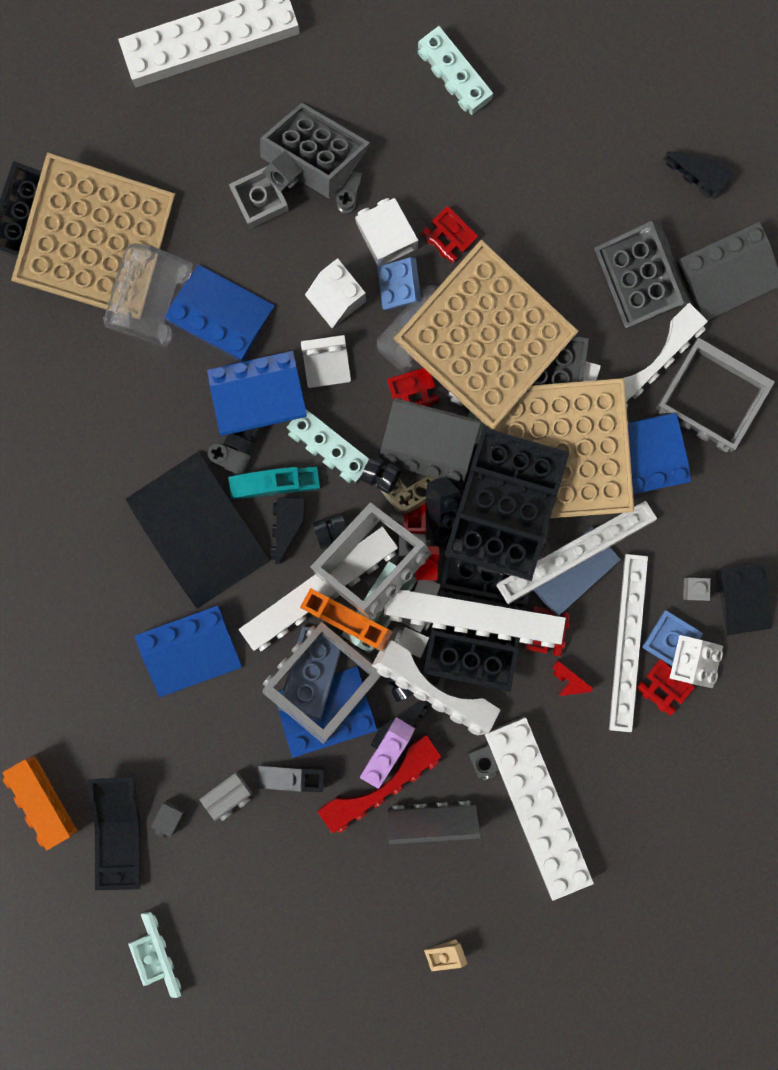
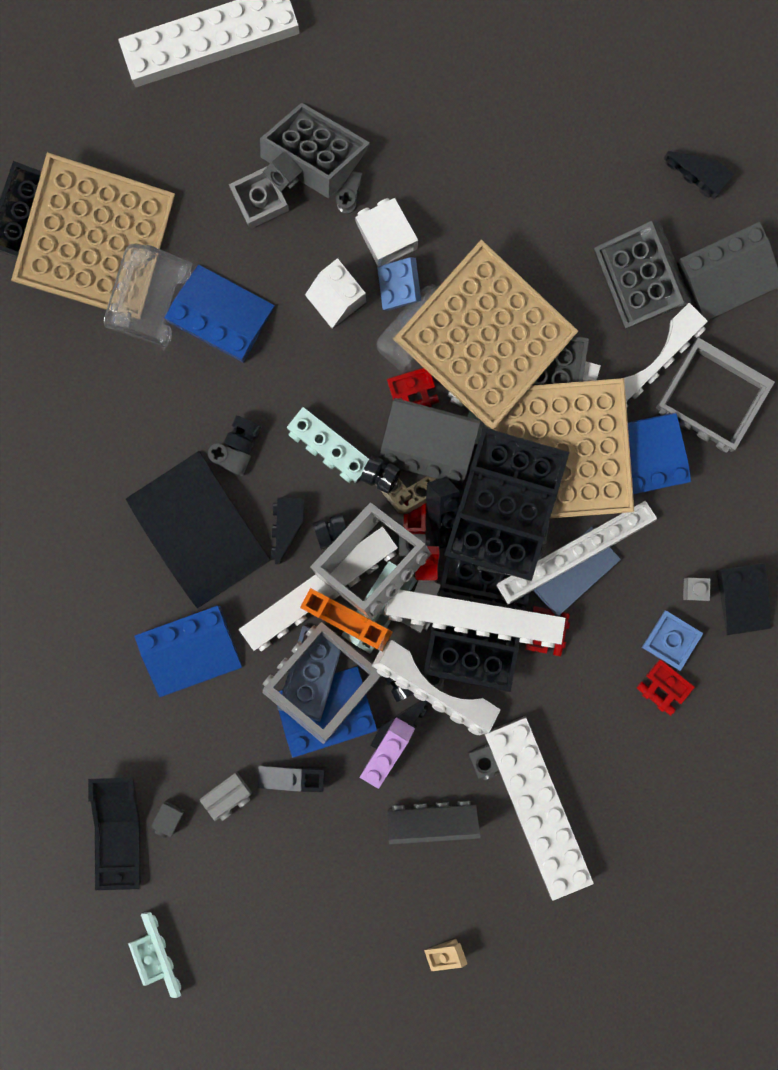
(39, 802): orange brick -> none
(256, 393): blue slope -> none
(273, 482): teal slope -> none
(326, 361): white bracket -> none
(344, 809): red arch -> none
(411, 641): white brick -> none
(454, 70): light aqua brick -> none
(454, 229): red plate -> none
(574, 685): red slope -> none
(628, 643): white plate -> none
(696, 661): white bracket -> none

